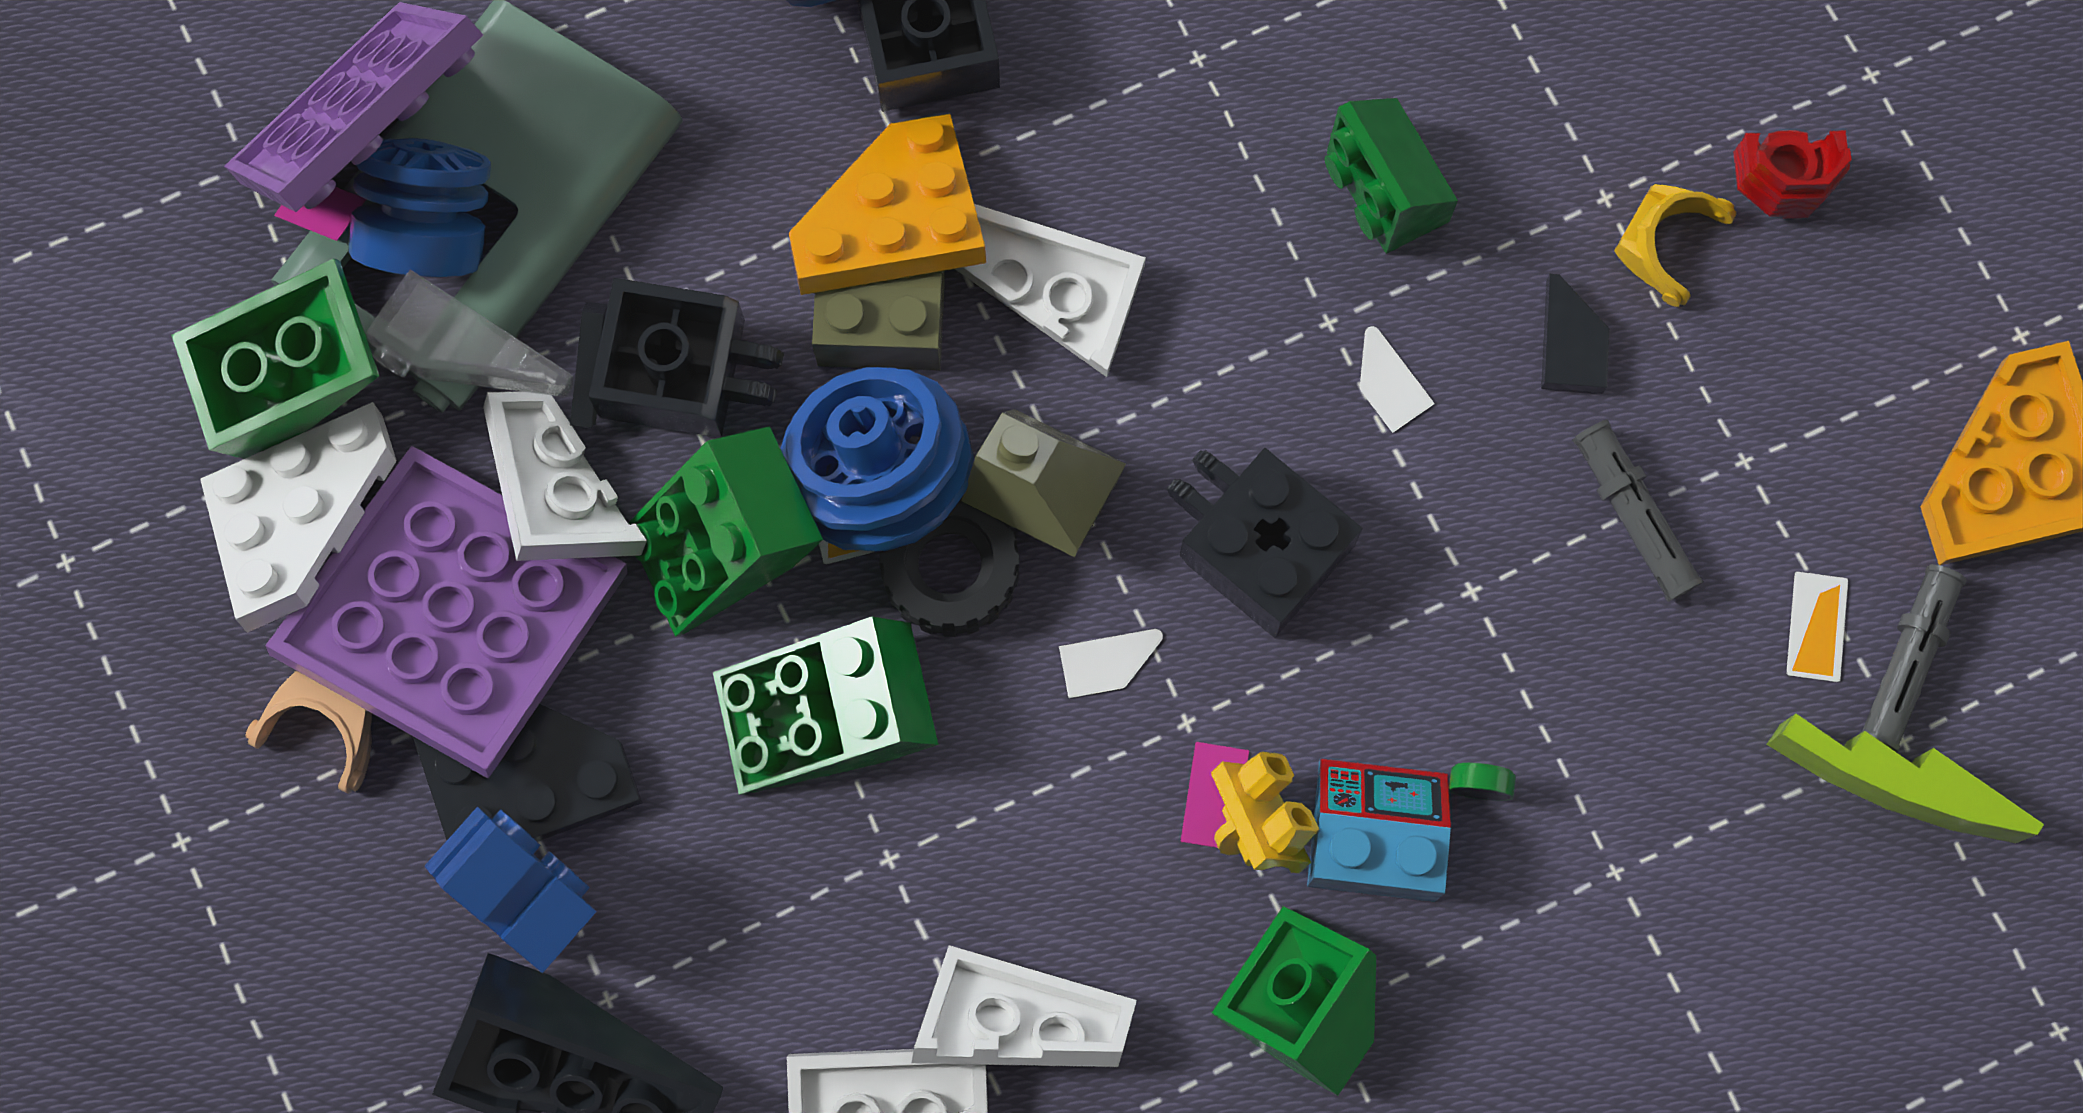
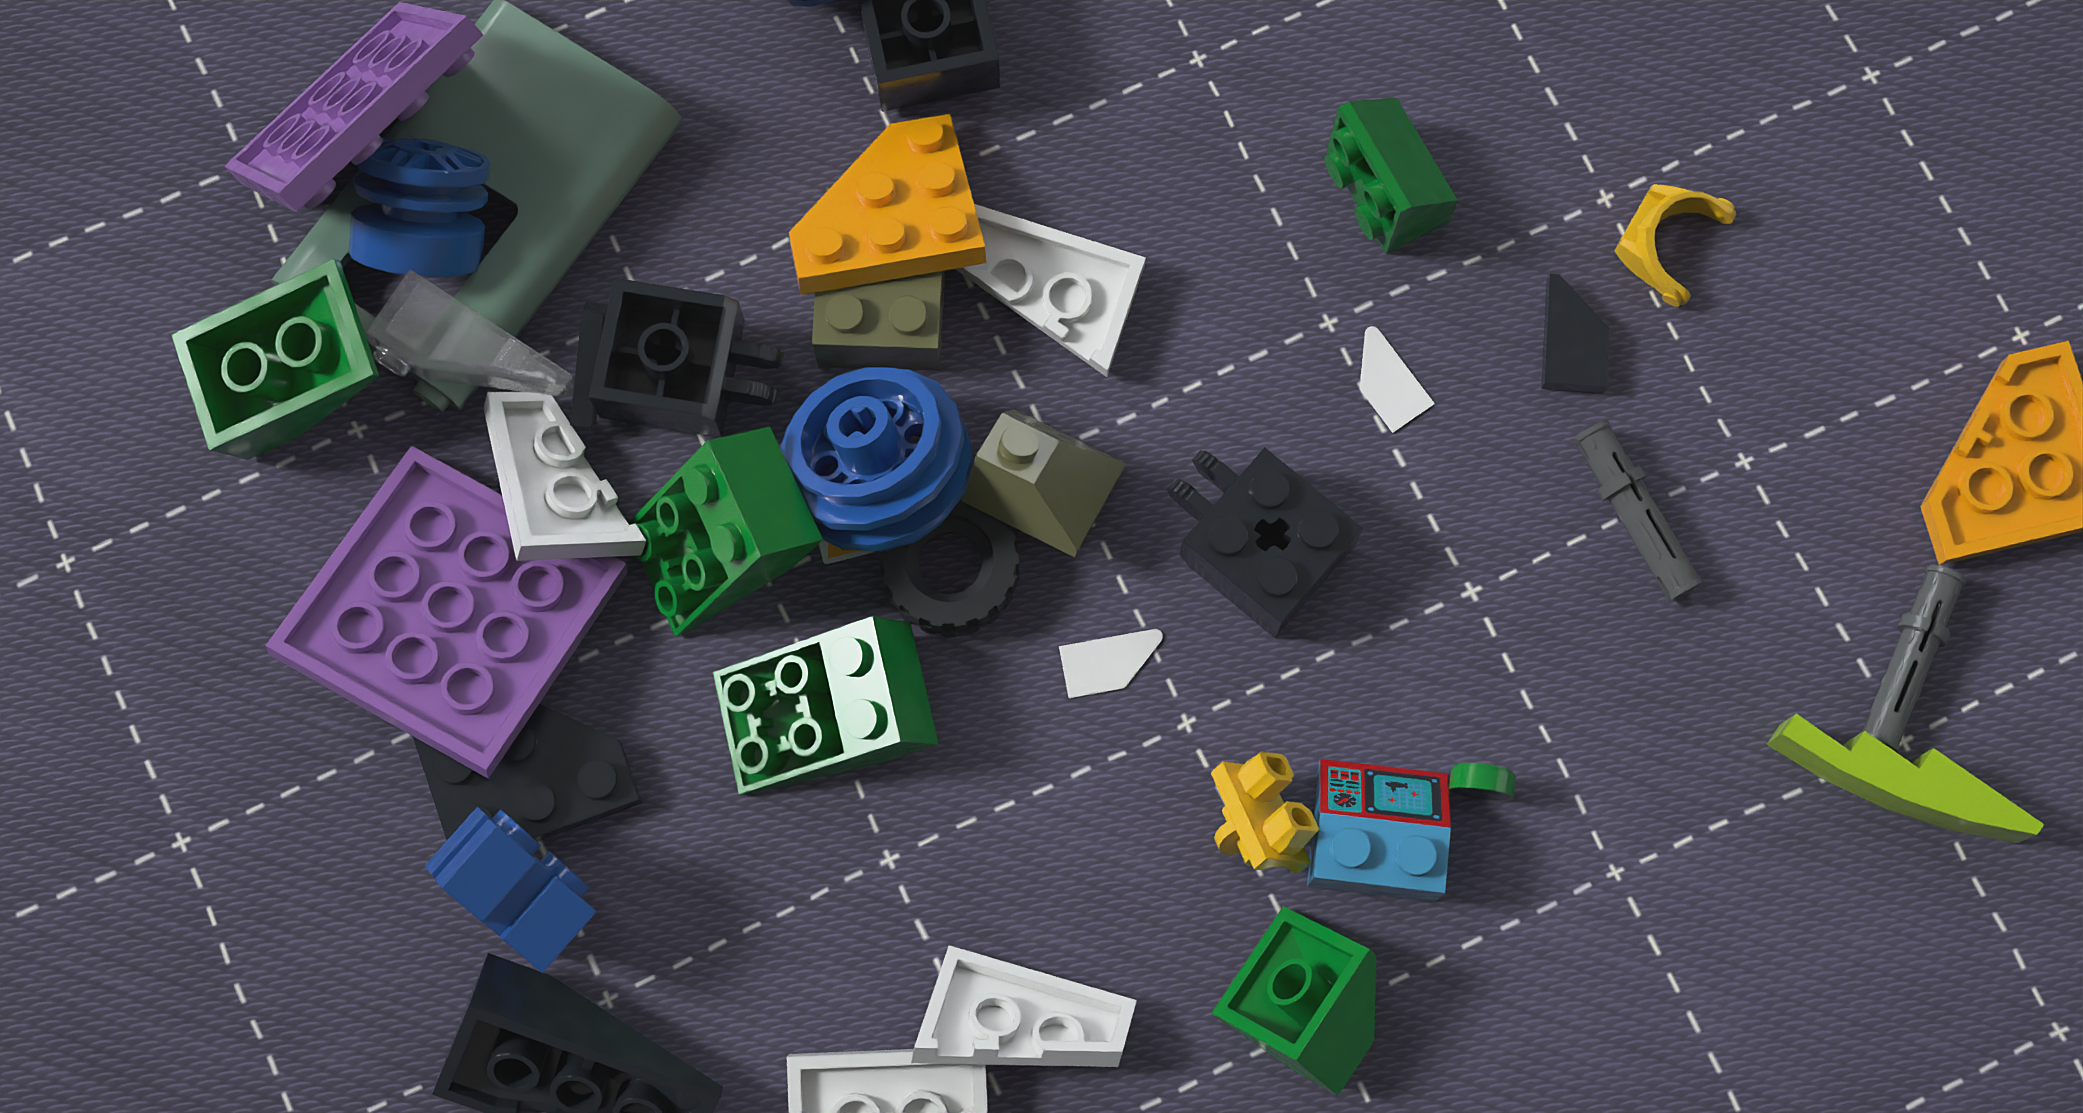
(291, 508): white plate -> none
(328, 217): dark pink sticker -> none
(349, 718): light nougat helmet -> none
(1204, 802): dark pink sticker -> none
(1788, 173): red hair -> none
(1817, 626): sticker -> none

